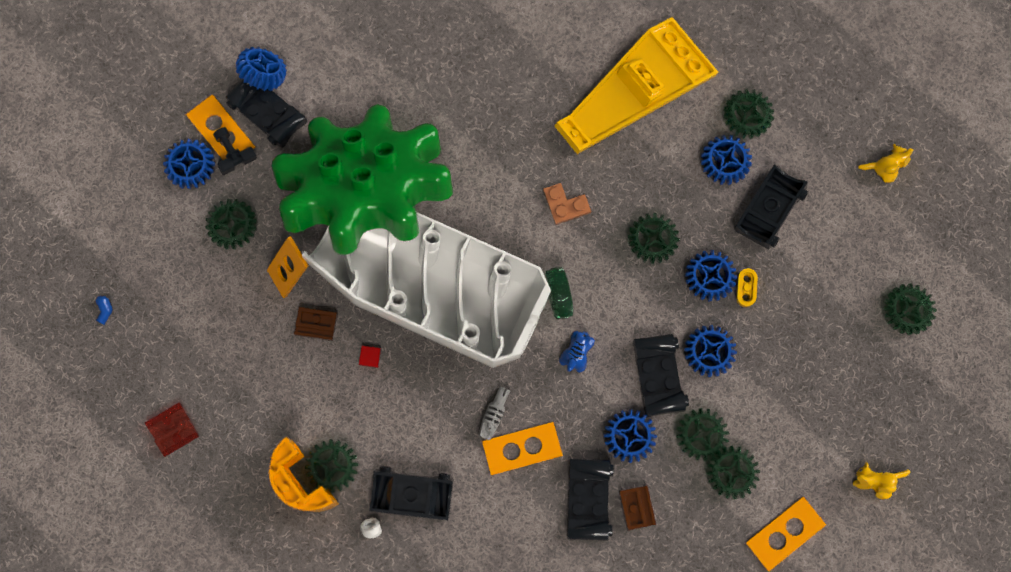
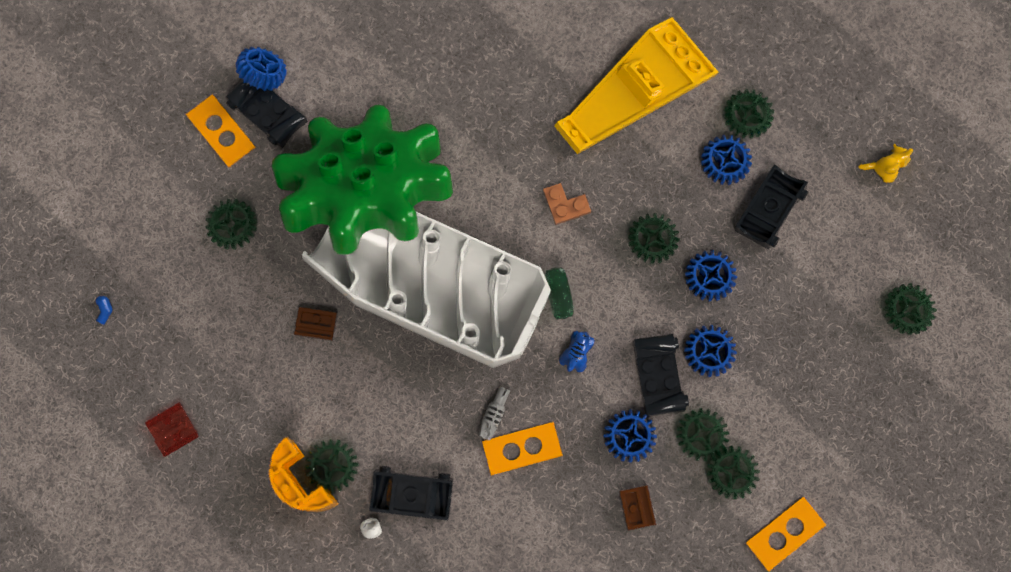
(204, 165): blue gear -> none
(234, 156): black bar -> none
(289, 249): light orange piece -> none
(370, 356): red tile -> none
(589, 499): black piece -> none
(746, 288): yellow plate -> none
(882, 483): yellow animal -> none

